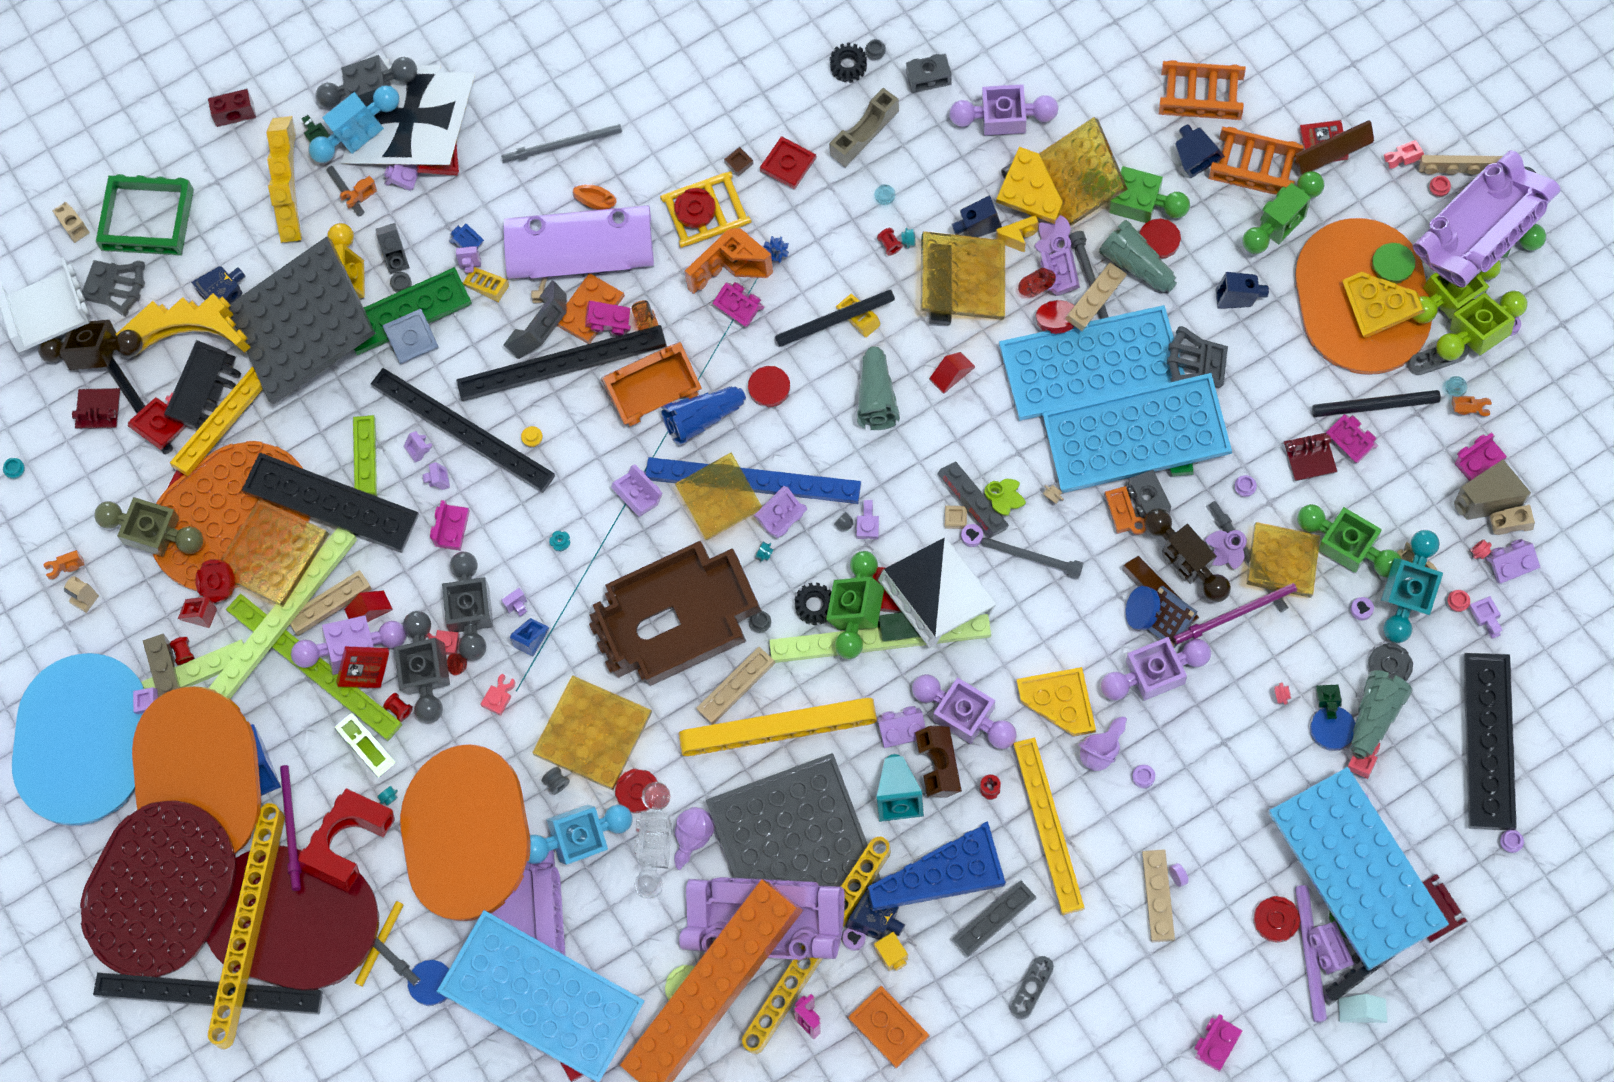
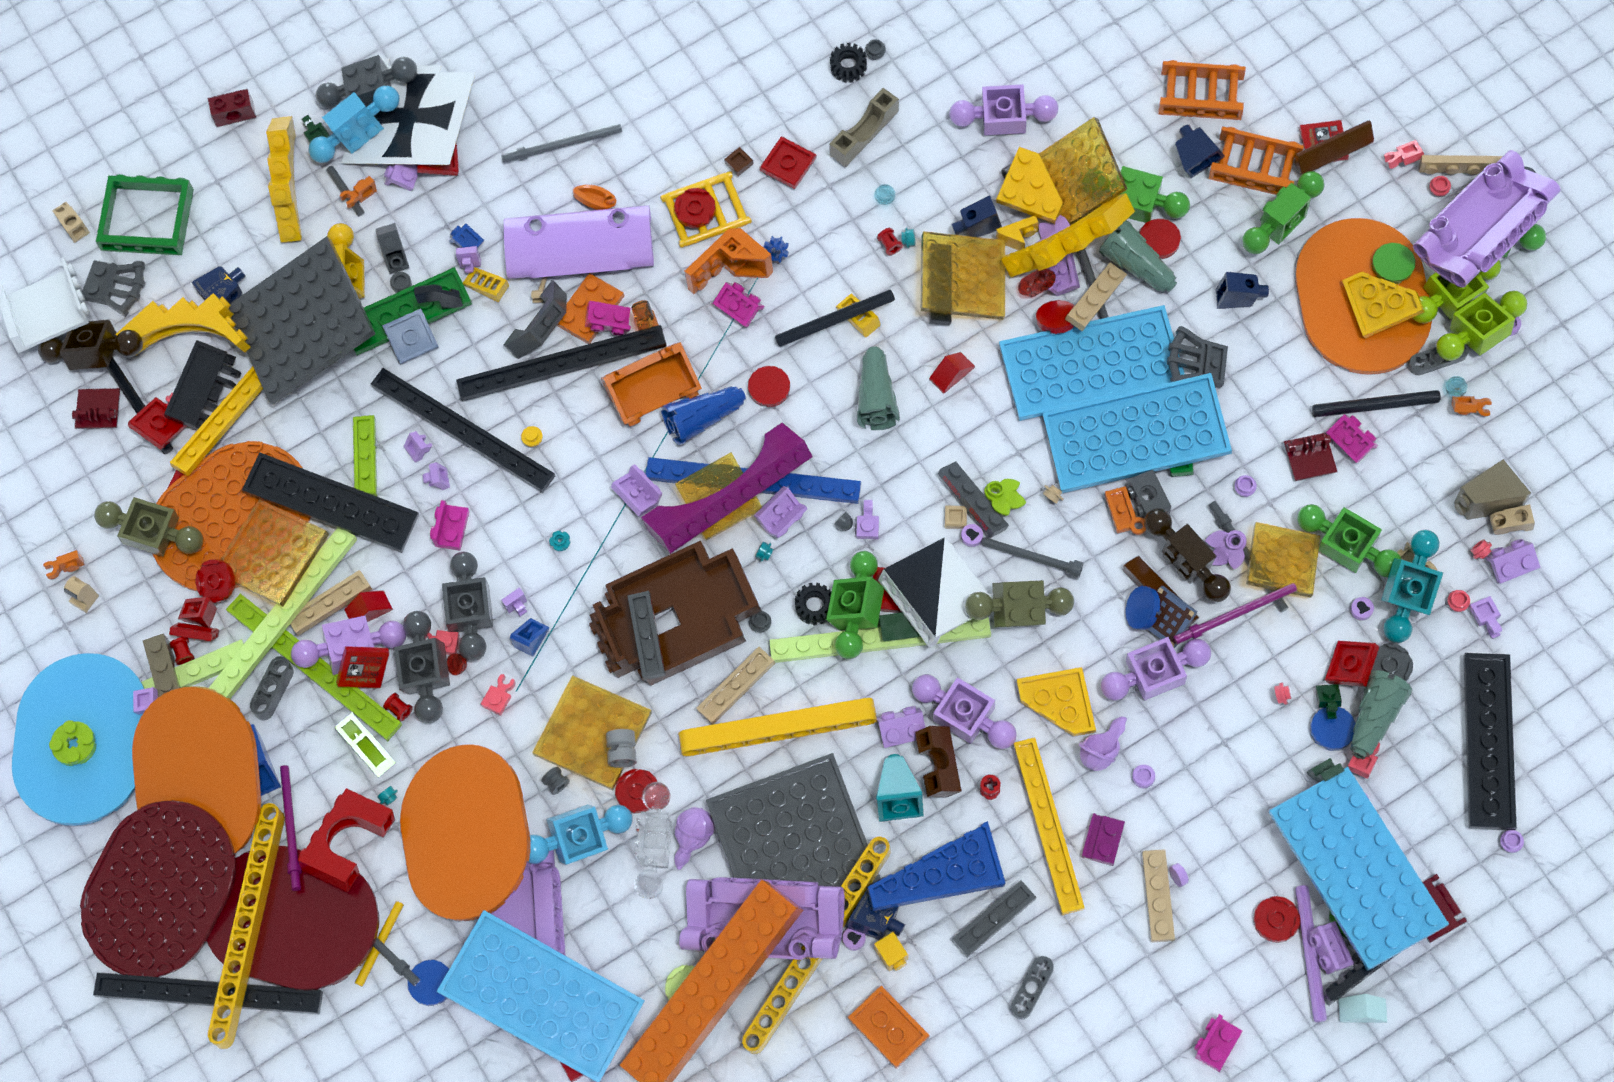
(13, 468): teal plate -> none
(64, 734): none -> lime plate
(194, 631): none -> red tile
(271, 677): none -> dark grey beam
(431, 293): none -> black tile
(621, 751): none -> light grey wheel
(646, 635): none -> dark grey plate
(678, 524): none -> magenta arch
(806, 1016): dark pink bracket -> none
(922, 81): dark grey brick -> none
(1019, 603): none -> olive brick
(1071, 239): none -> yellow arch
(1103, 839): none -> magenta plate
(1325, 771): none -> dark green slope
(1352, 663): none -> red plate
(1479, 457): dark pink bracket -> none

